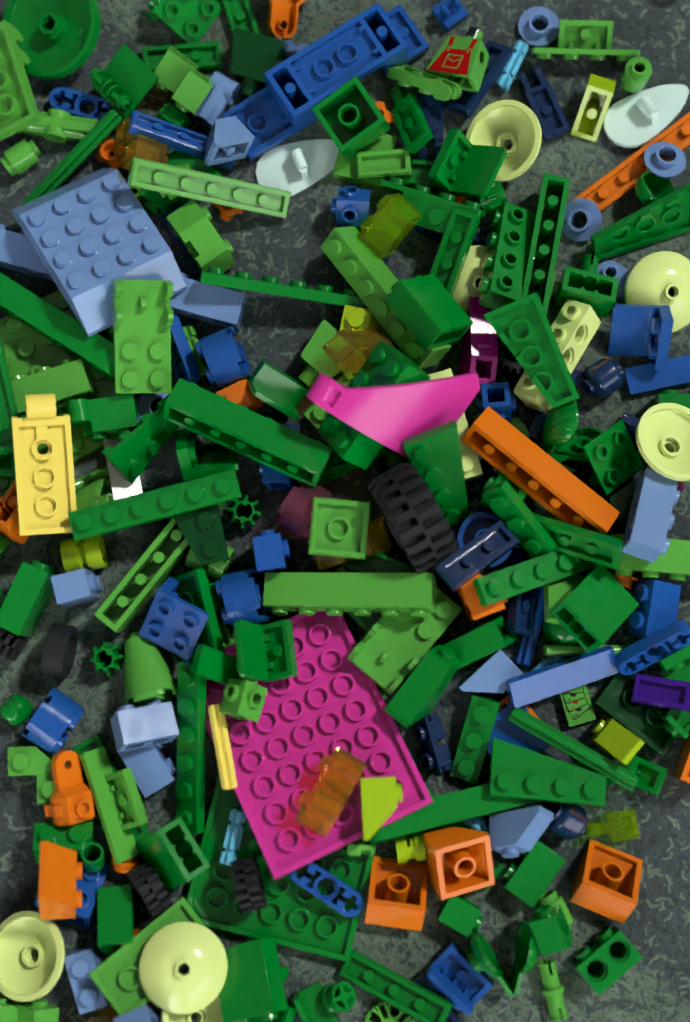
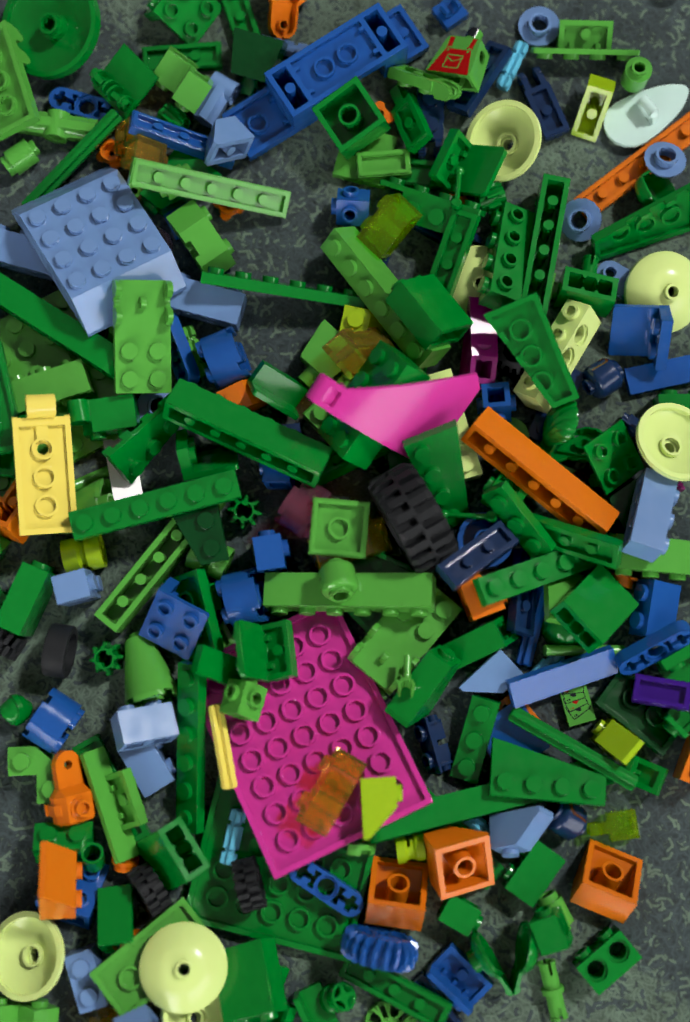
(297, 164): light aqua shield -> none
(338, 580): none -> bright green head
(379, 948): none -> blue gear
(406, 680): none -> bright green hand
(456, 203): none -> green hinge
(490, 516): none -> green hinge

